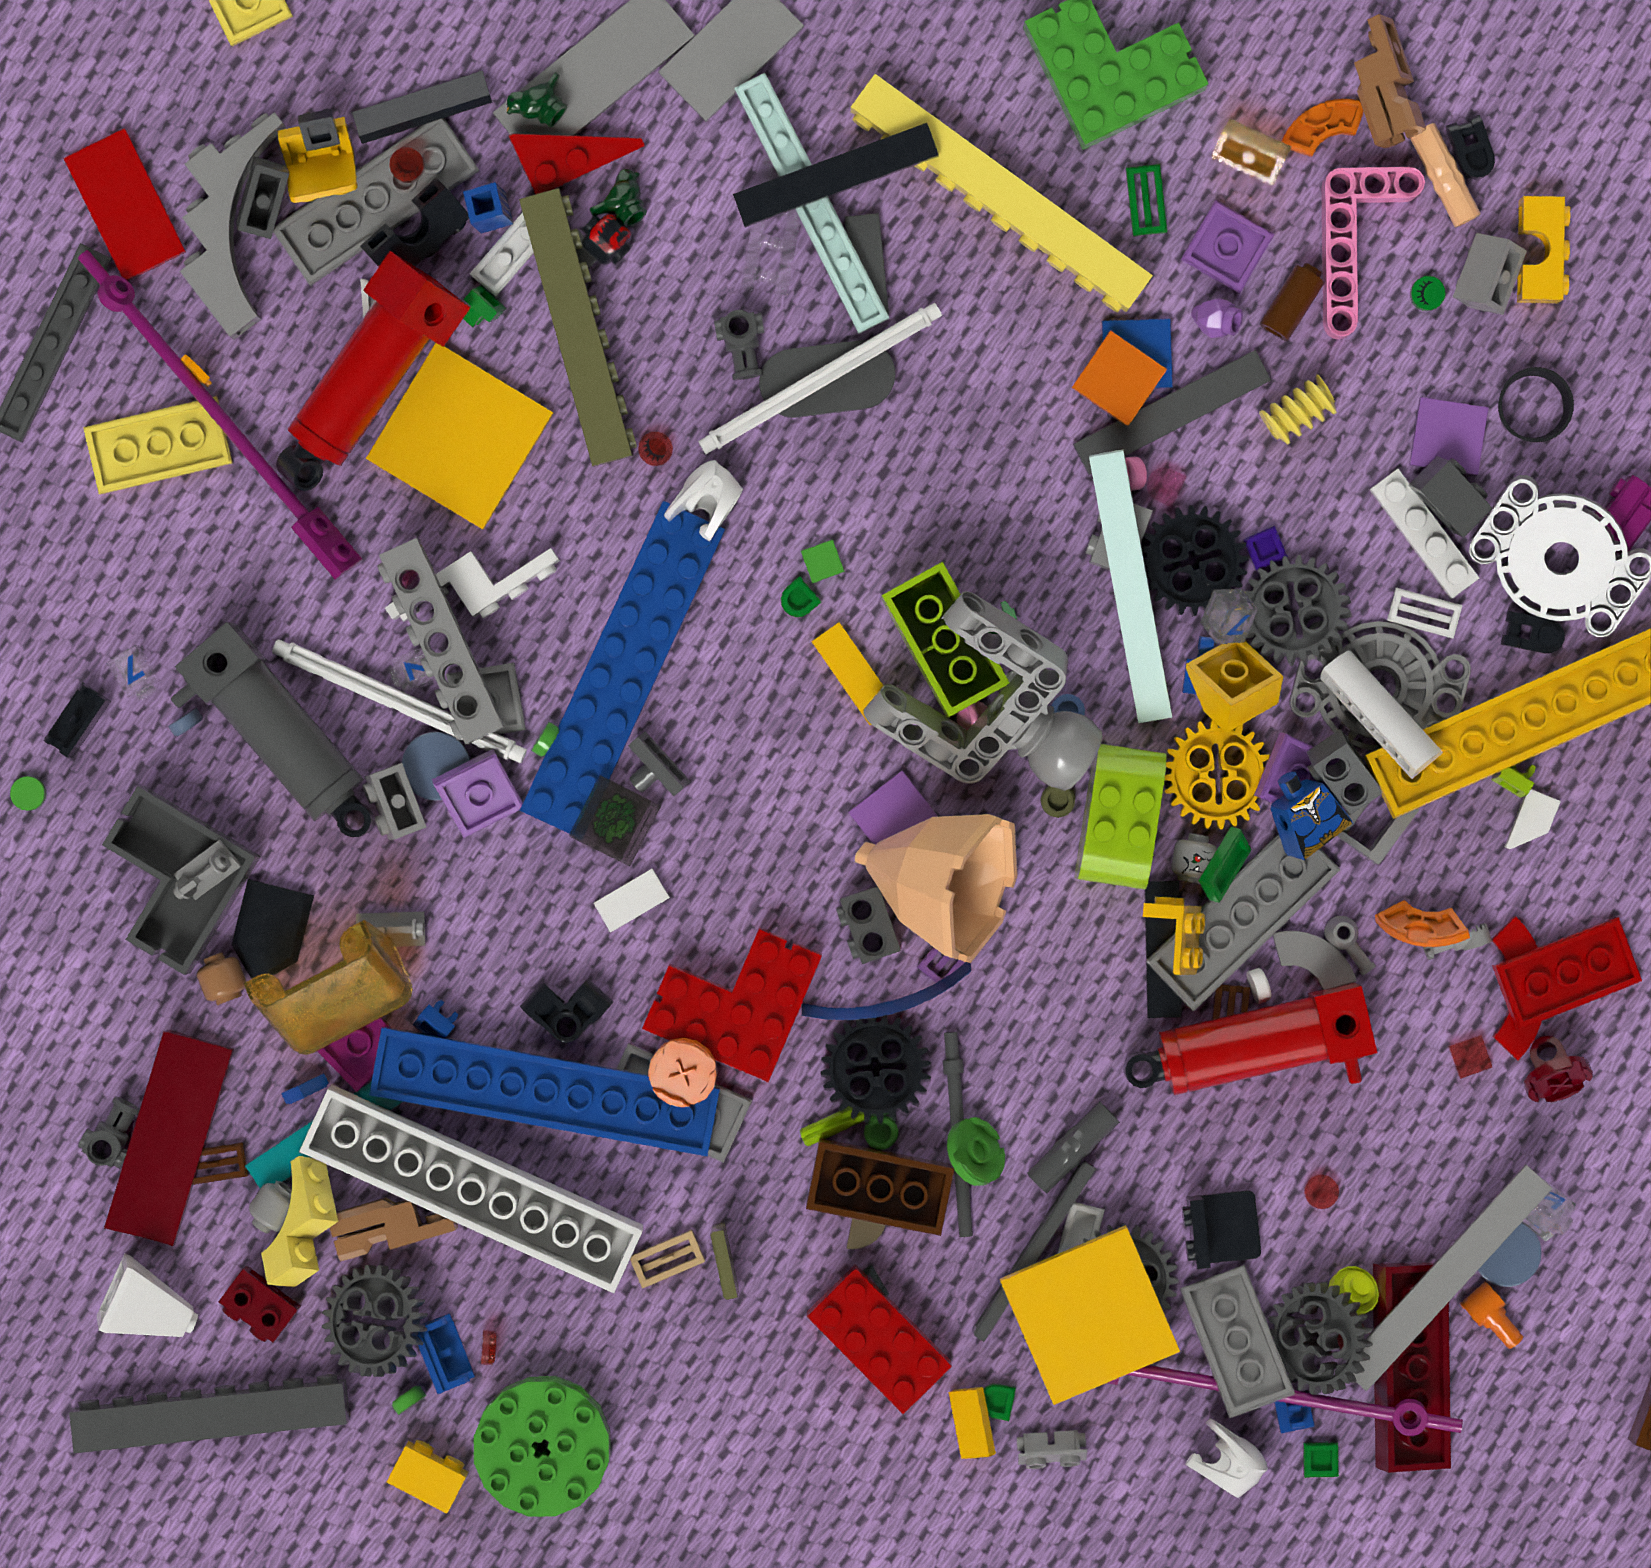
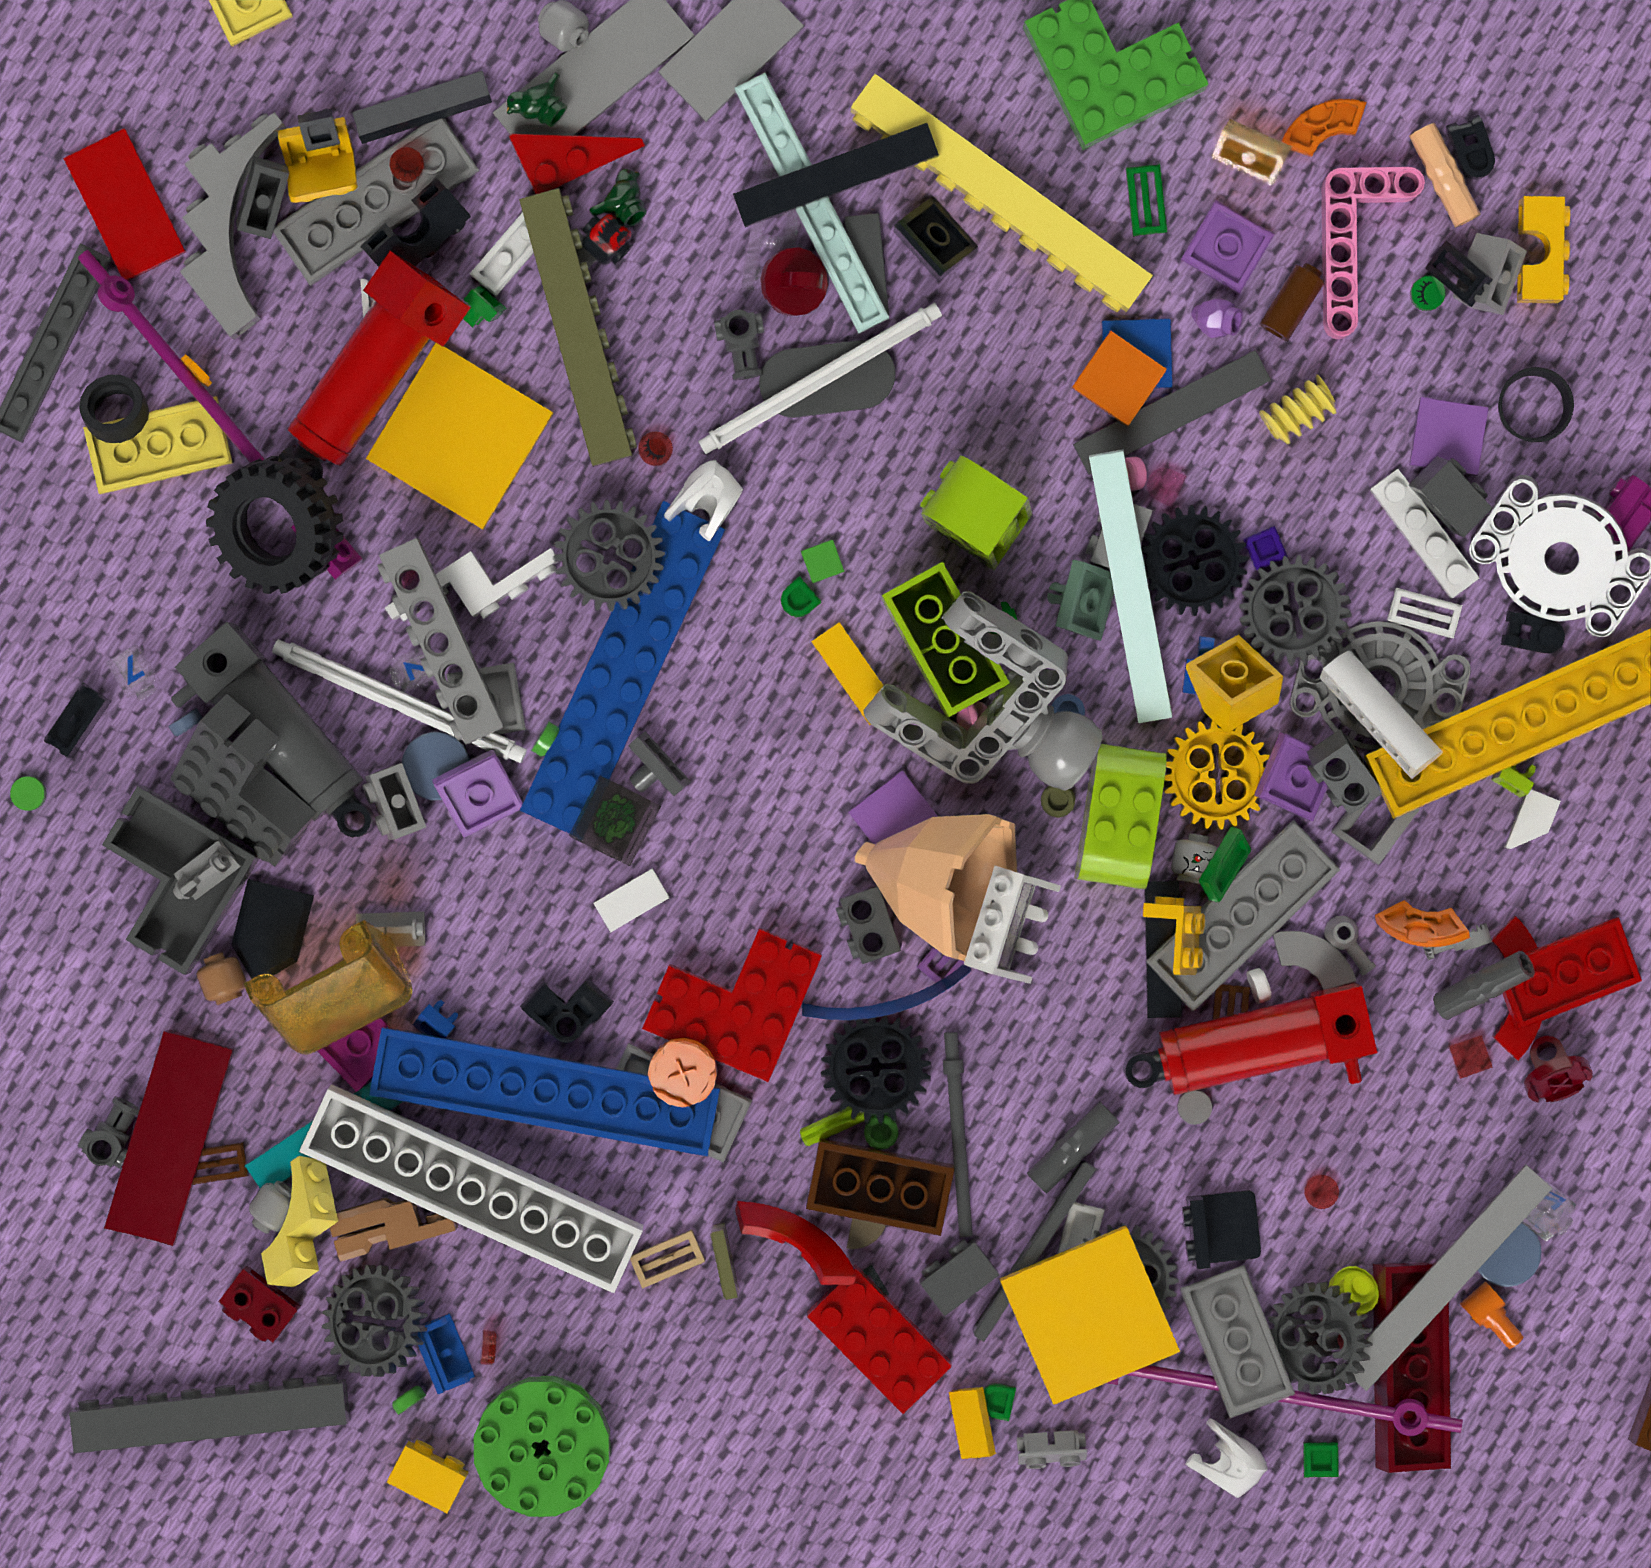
(106, 387): none -> black tyre
(143, 1304): white slope -> none
(234, 785): none -> dark grey piece
(303, 501): none -> black tyre
(305, 1089): blue tile -> none
(488, 207): blue brick -> none
(563, 25): none -> light grey head
(594, 584): none -> dark grey gear
(794, 281): none -> dark red tile
(816, 1246): none -> red tile
(934, 238): none -> black slope
(957, 1276): none -> dark grey brick
(975, 1151): bright green tile -> none
(976, 511): none -> lime brick
(1001, 923): none -> white window
(1083, 600): none -> sand green tile
(1194, 1107): none -> light grey tile
(1229, 616): clear brick -> none
(1293, 1417): blue tile -> none
(1306, 816): blue torso -> none
(1382, 87): medium nougat plate -> none
(1475, 287): none -> black tile
(1483, 985): none -> dark grey axle

